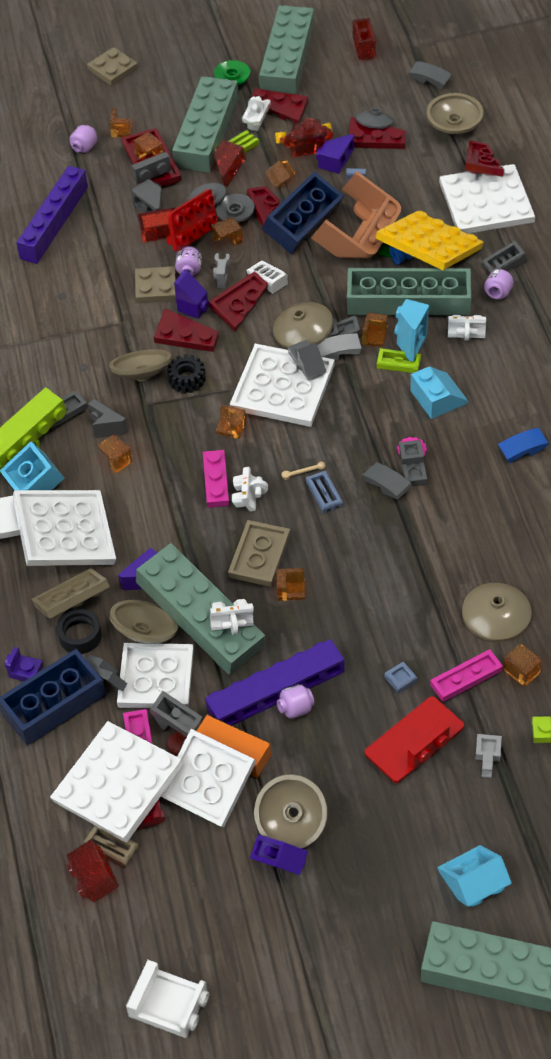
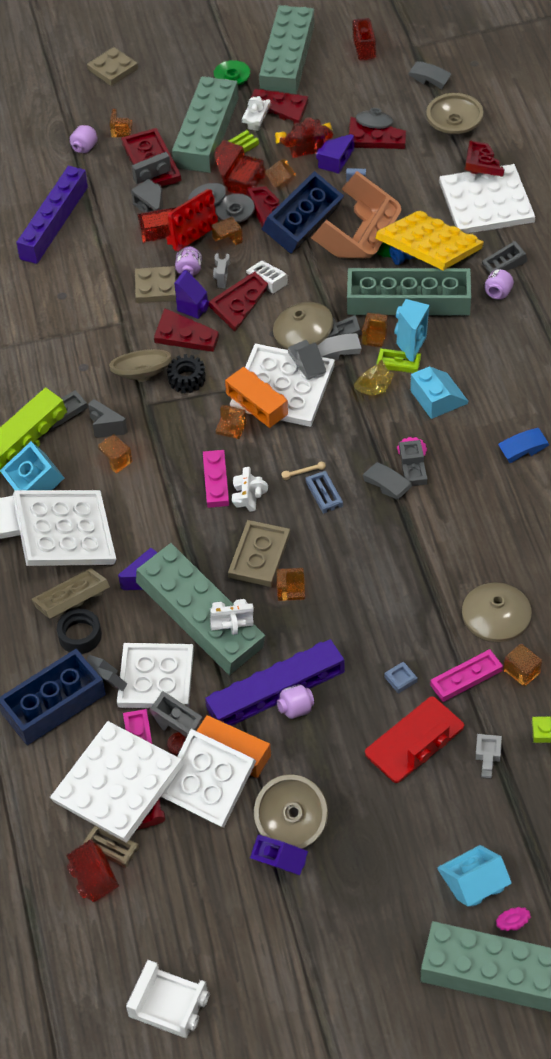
(21, 666): dark purple bracket -> none
(142, 621): dark tan dish -> none
(147, 144): clear orange panel -> none
(246, 175): none -> clear red brick
(256, 397): none -> orange brick
(374, 380): none -> clear yellow hat
(466, 327): white hips -> none
(513, 919): none -> dark pink piece

